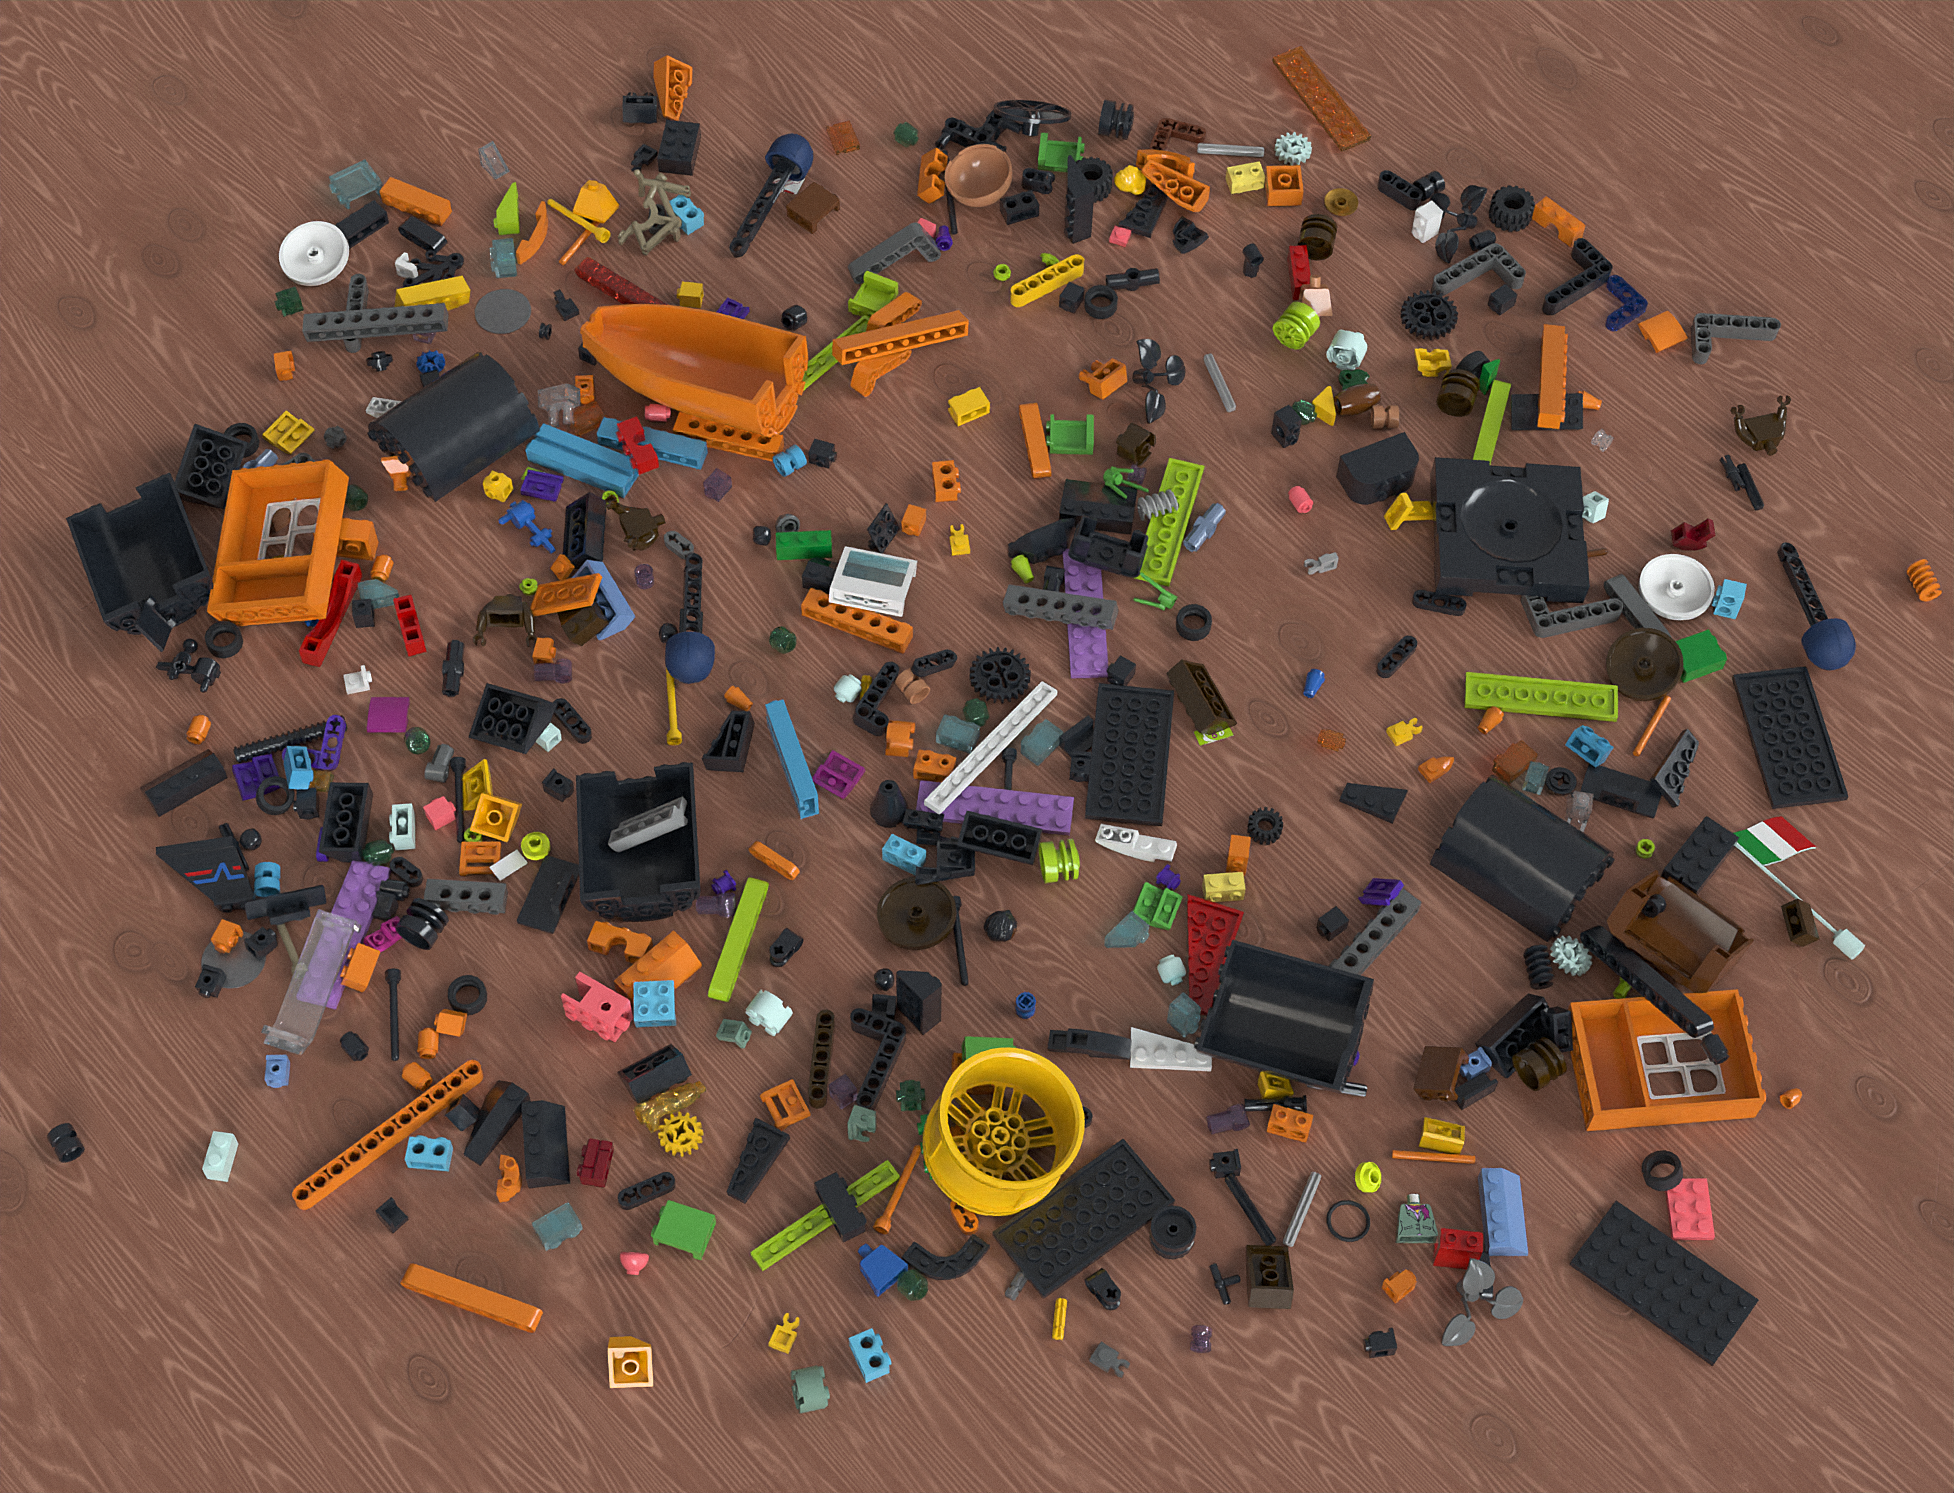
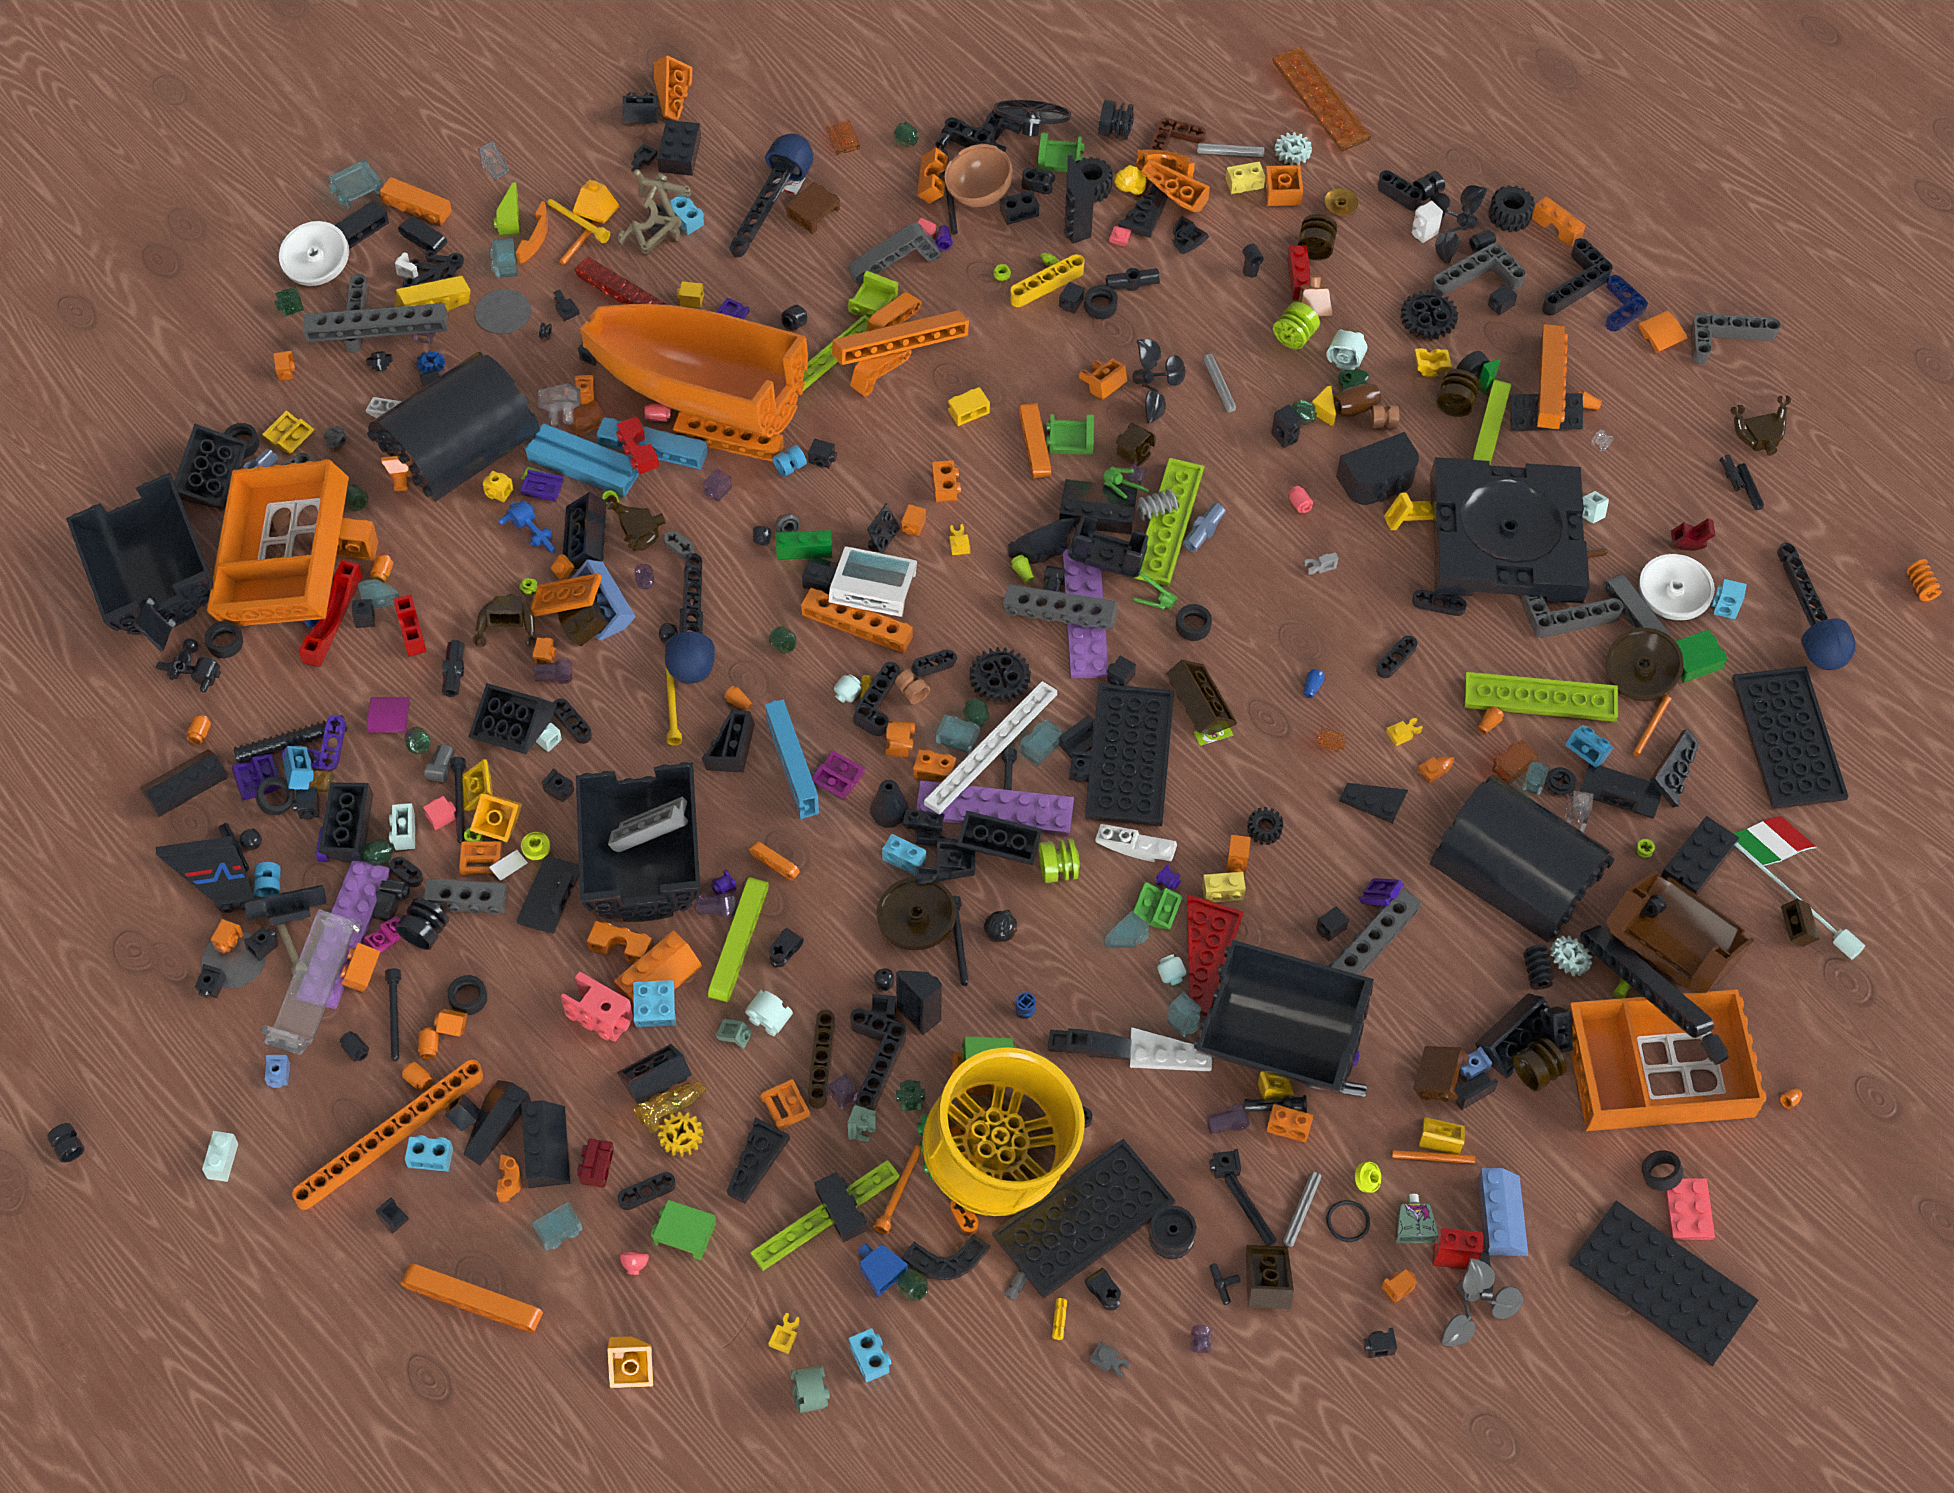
(358, 681): white bracket -> none

